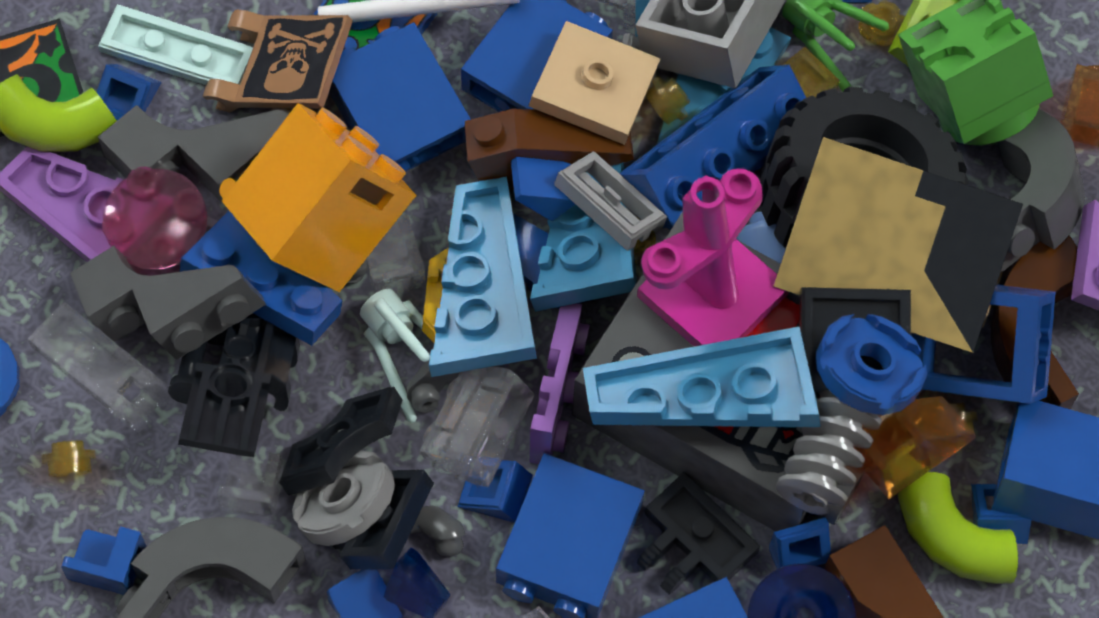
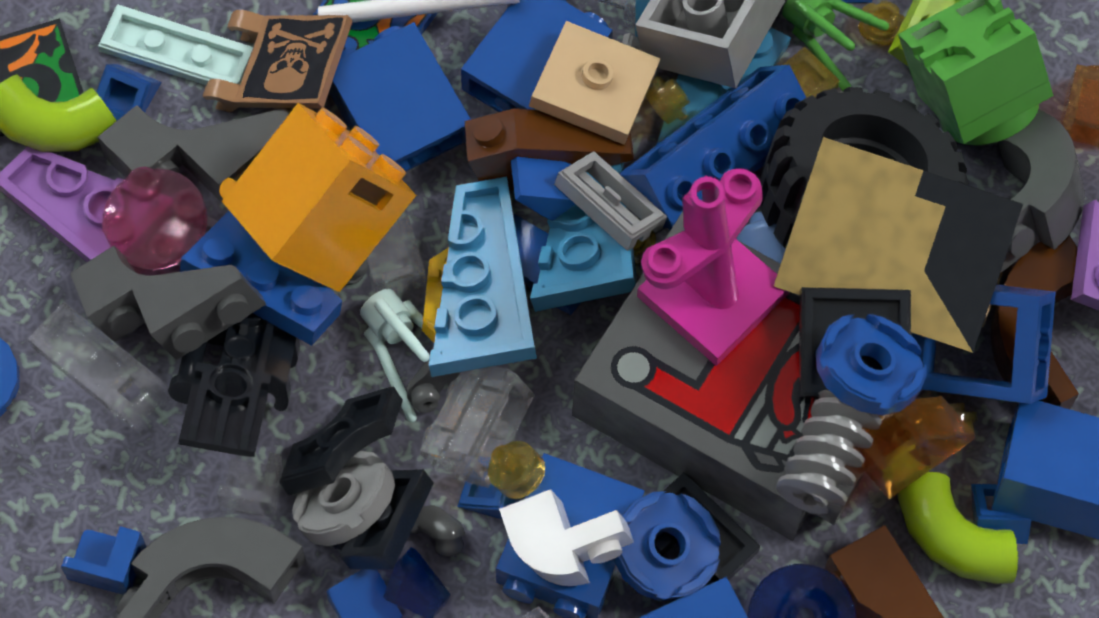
(68, 458): clear yellow plate -> none
(516, 469): none -> clear yellow tile
(554, 548): none -> white brick
(569, 338): medium lavender wing -> none
(697, 539): none -> blue tile
(722, 383): dark azure wing -> none
(801, 544): blue slope -> none

